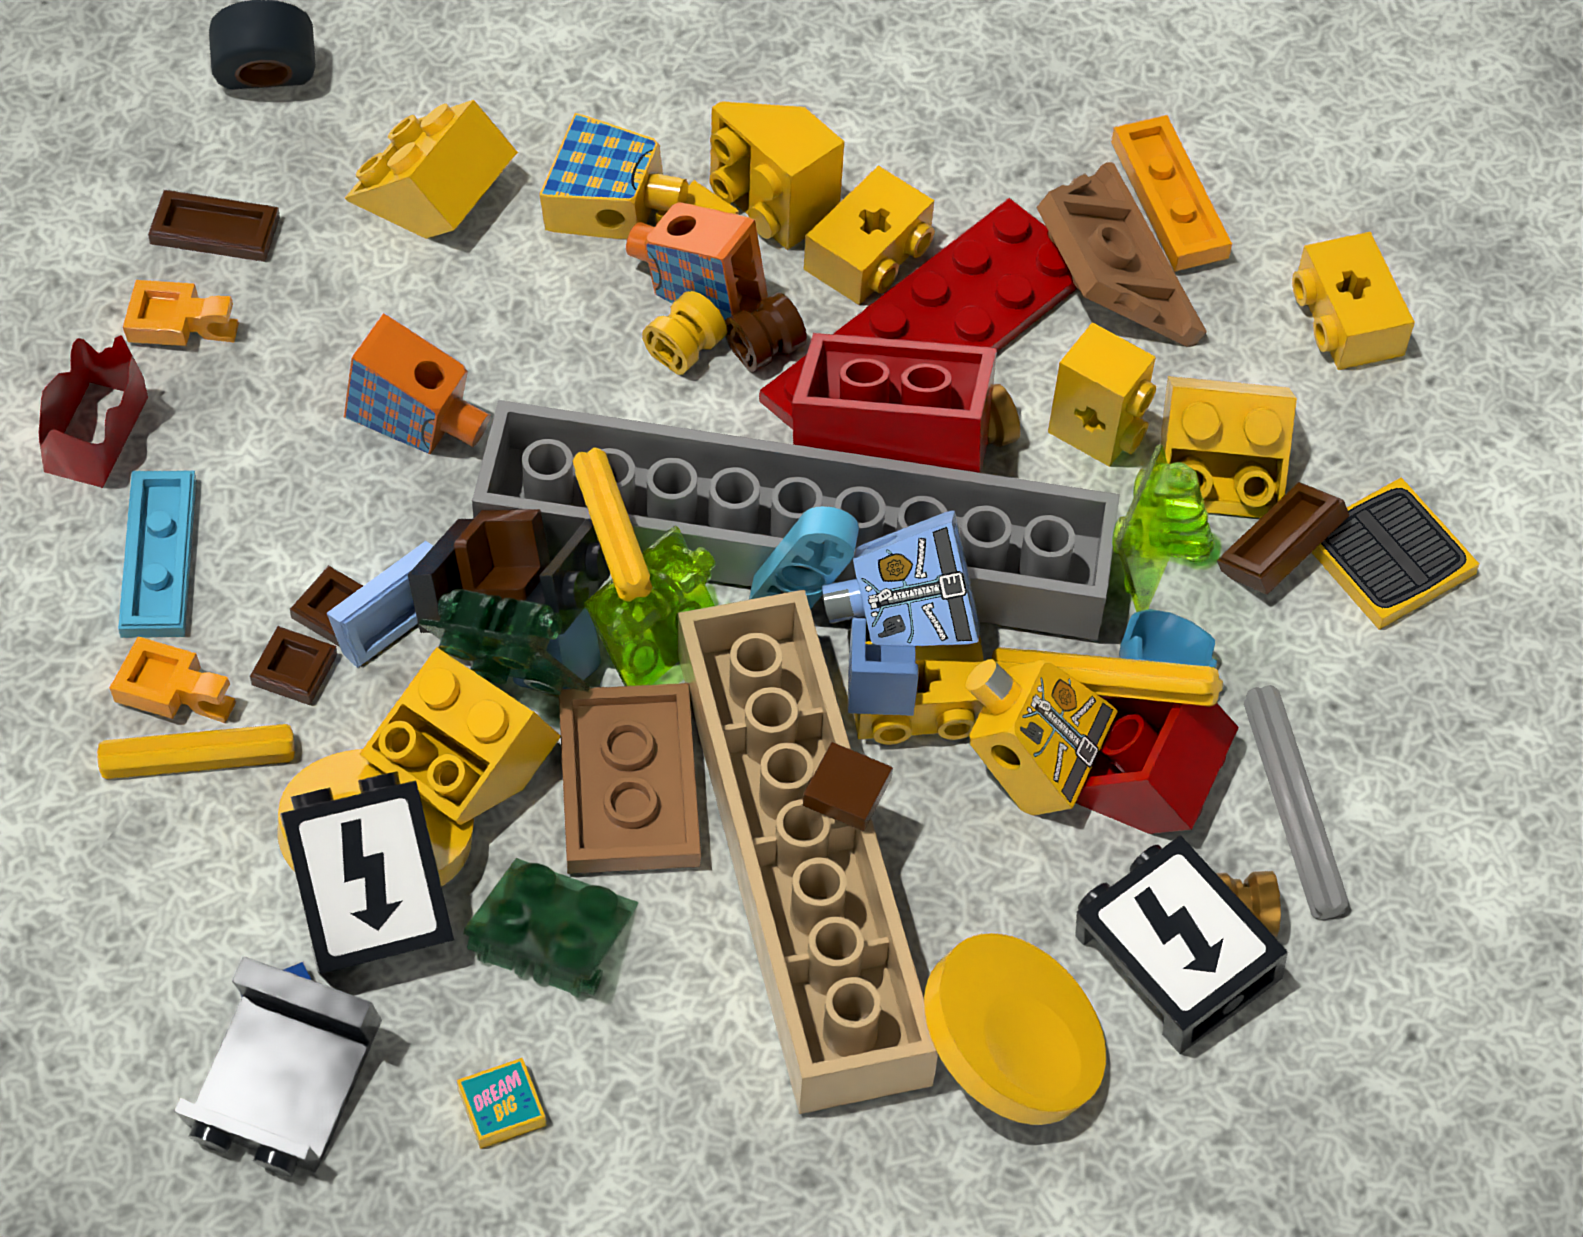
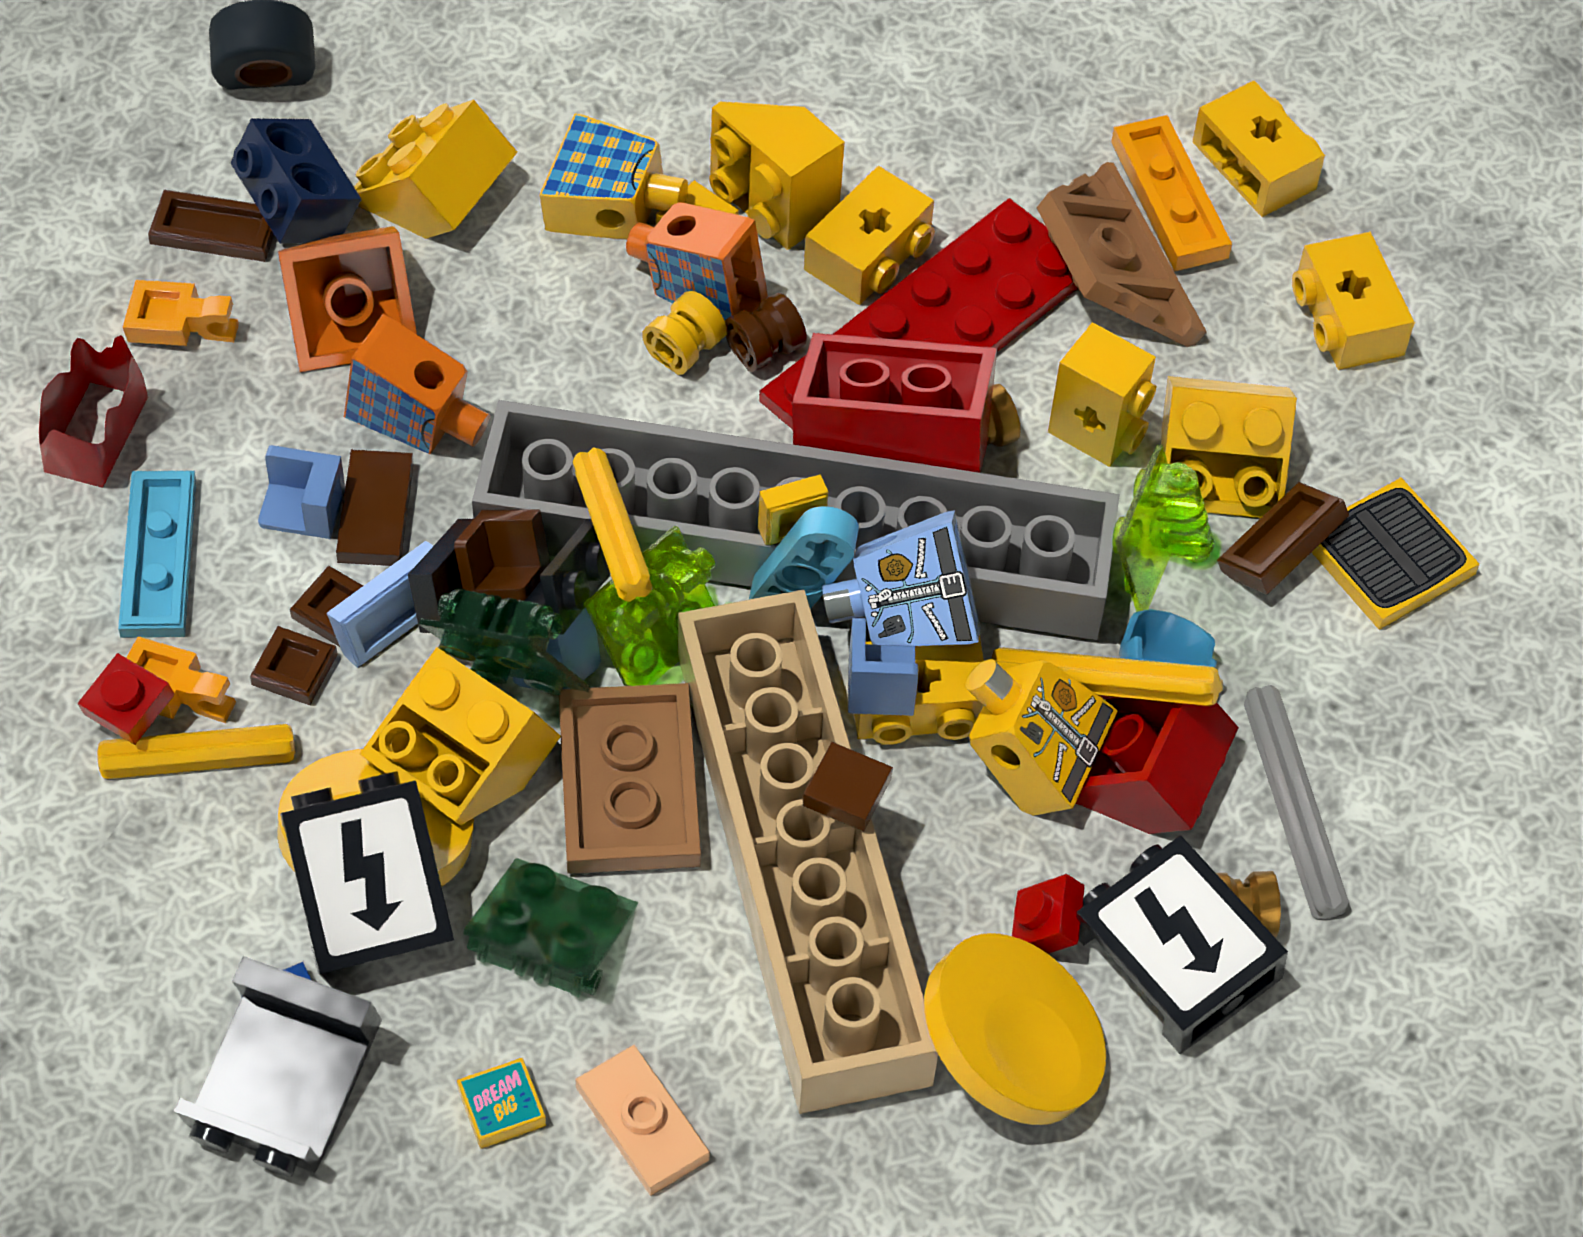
(126, 698): none -> red plate
(294, 180): none -> dark blue brick
(302, 492): none -> medium blue panel
(340, 292): none -> orange slope
(375, 507): none -> reddish brown tile
(642, 1120): none -> light nougat plate
(785, 504): none -> yellow tile
(1048, 913): none -> red plate
(1258, 148): none -> yellow brick

